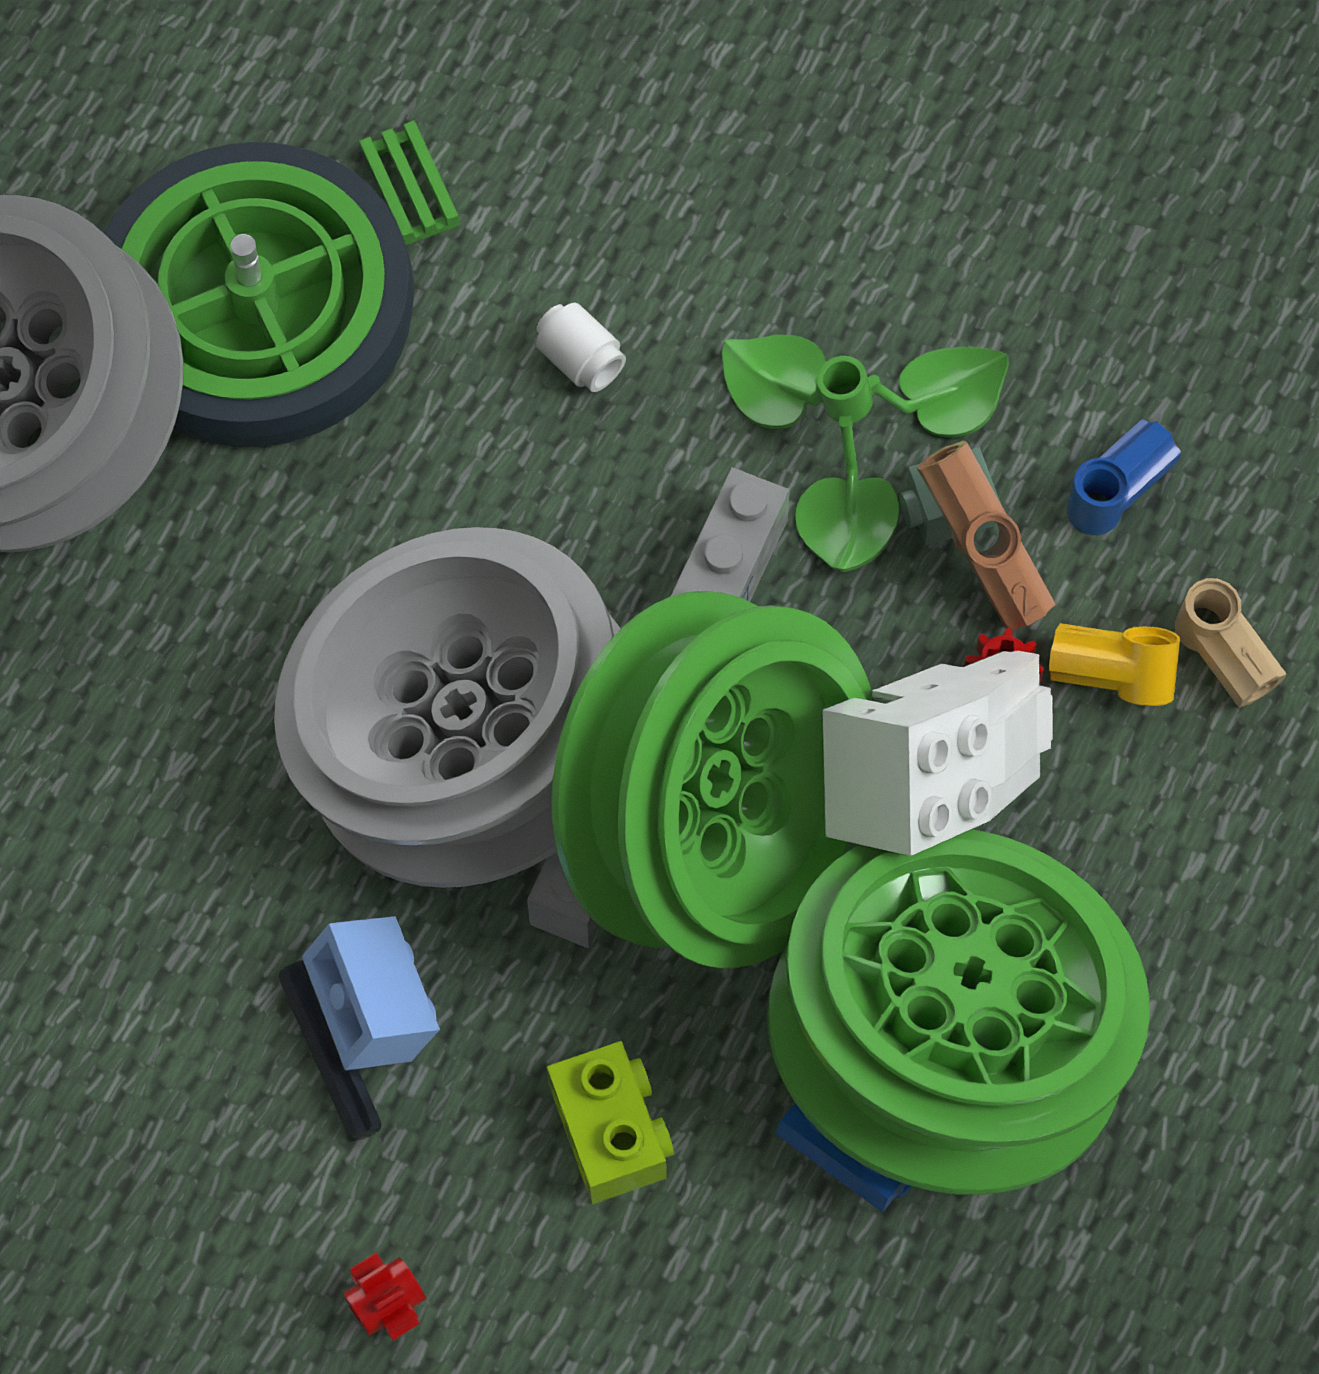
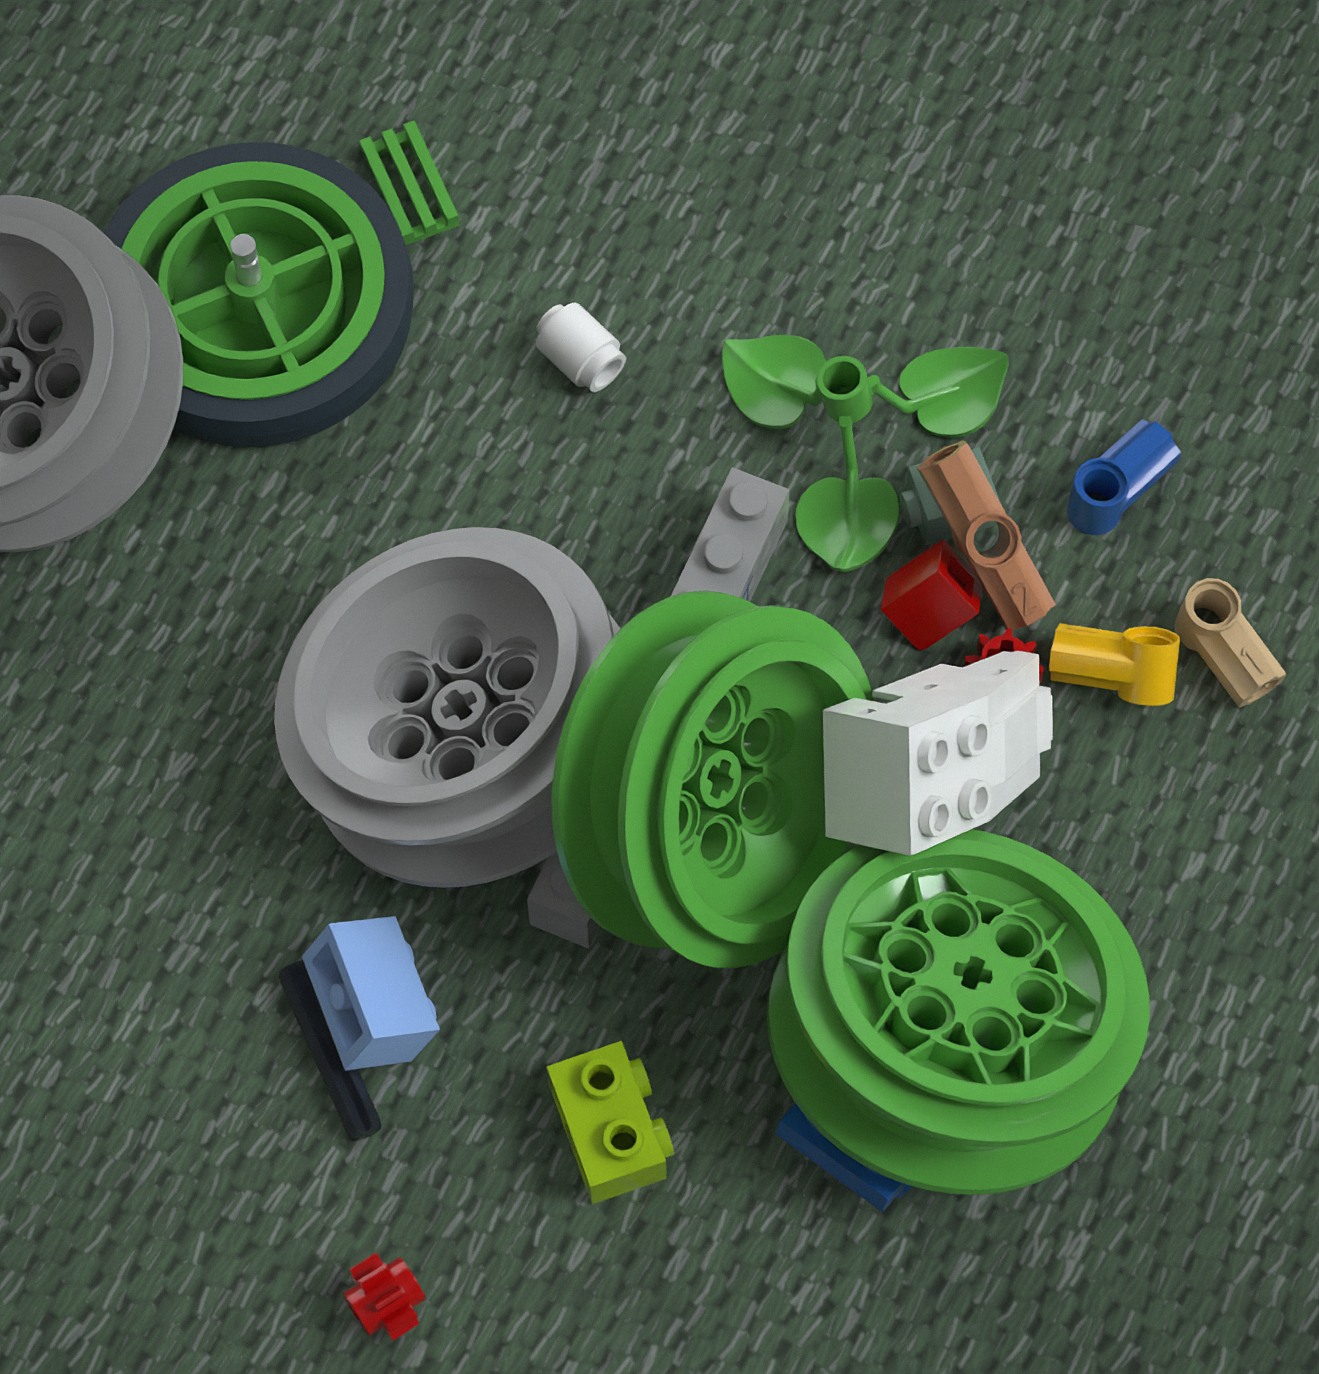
(931, 595): none -> red panel

